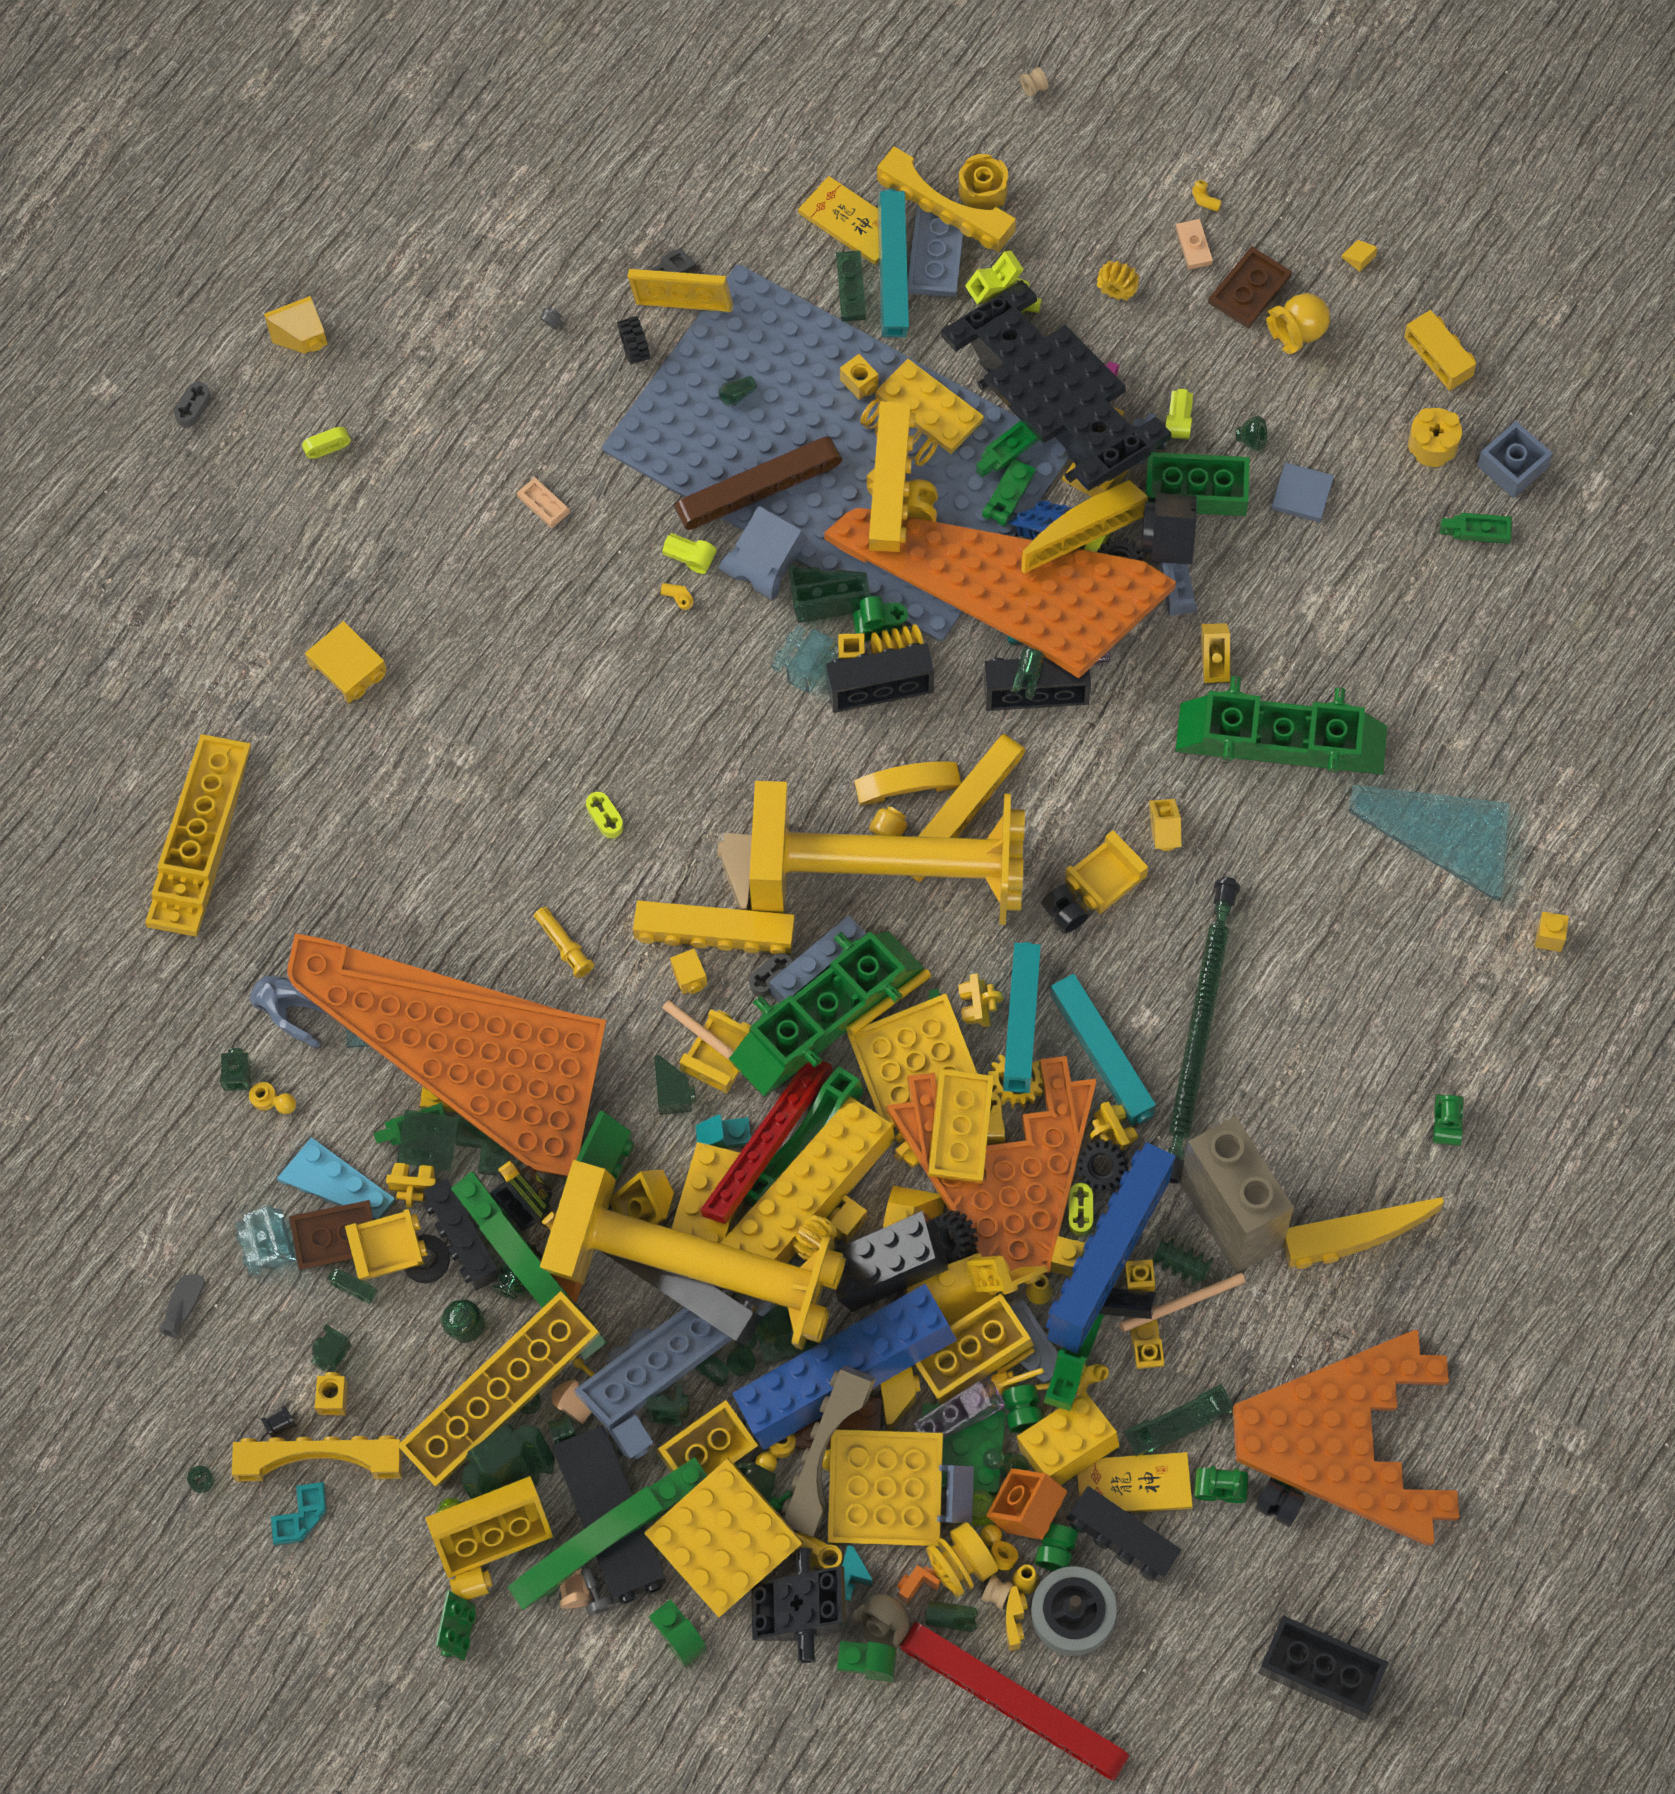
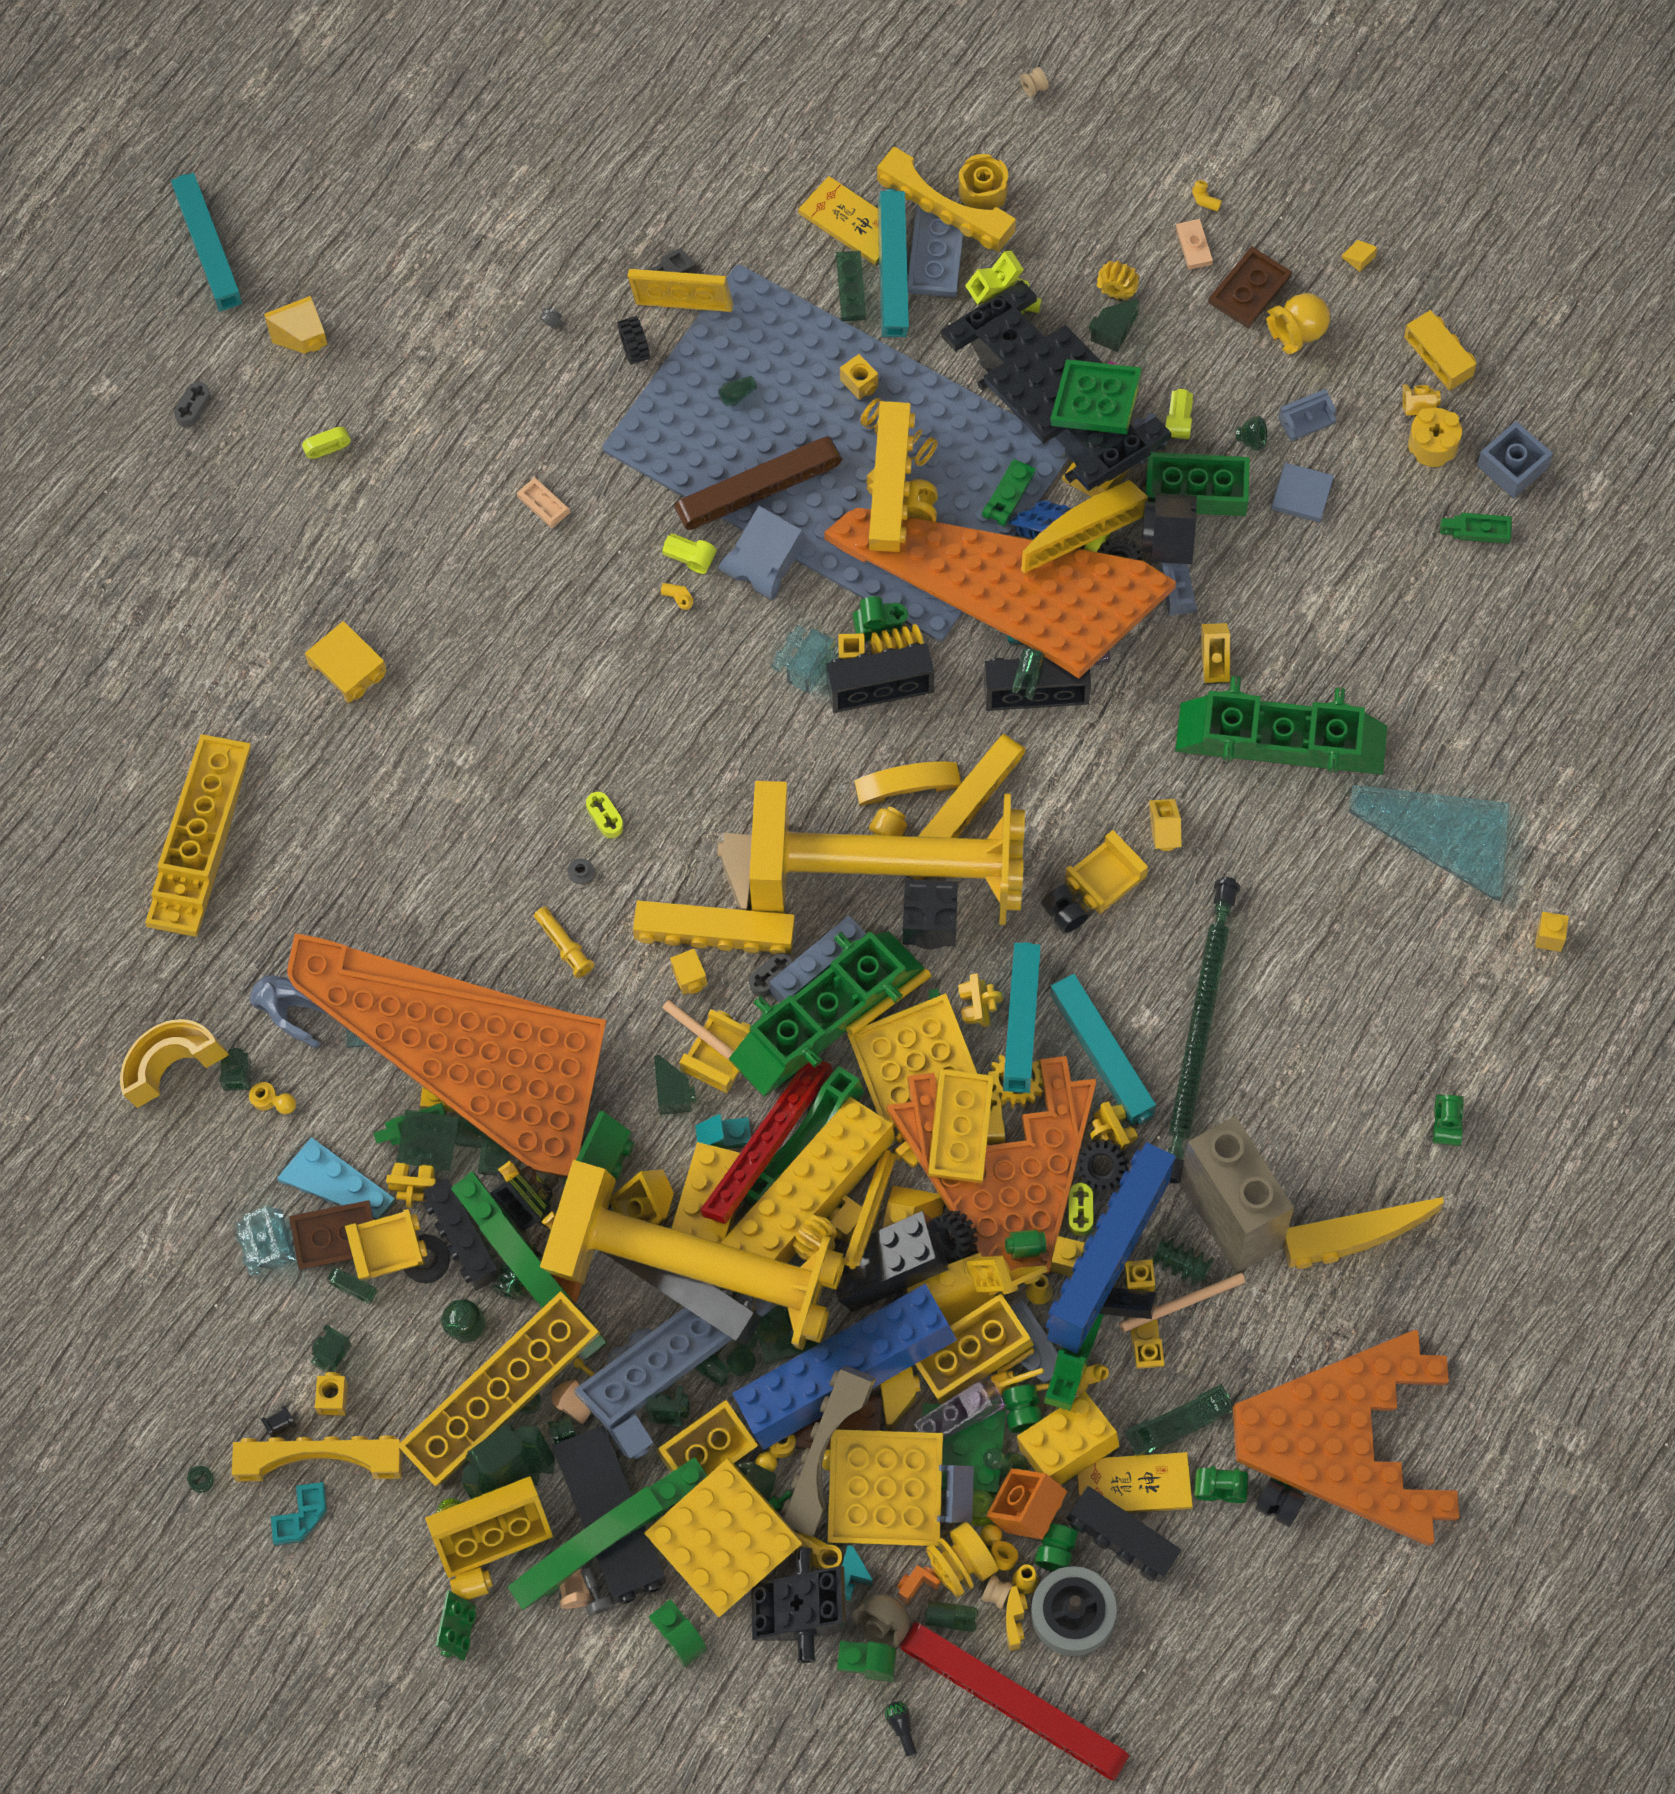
(158, 1050): none -> yellow brick
(181, 1303): dark grey piece -> none
(206, 241): none -> teal brick
(580, 878): none -> dark grey plate
(826, 593): clear green wedge -> none
(870, 1209): none -> yellow axle
(898, 1717): none -> black piece
(930, 913): none -> black piece
(935, 407): yellow plate -> none
(1005, 449): green hinge -> none
(1025, 1244): none -> green brick
(1096, 396): none -> green plate
(1114, 324): none -> clear green slope
(1307, 415): none -> sand blue hinge
(1323, 1667): black brick -> none
(1419, 398): none -> yellow brick

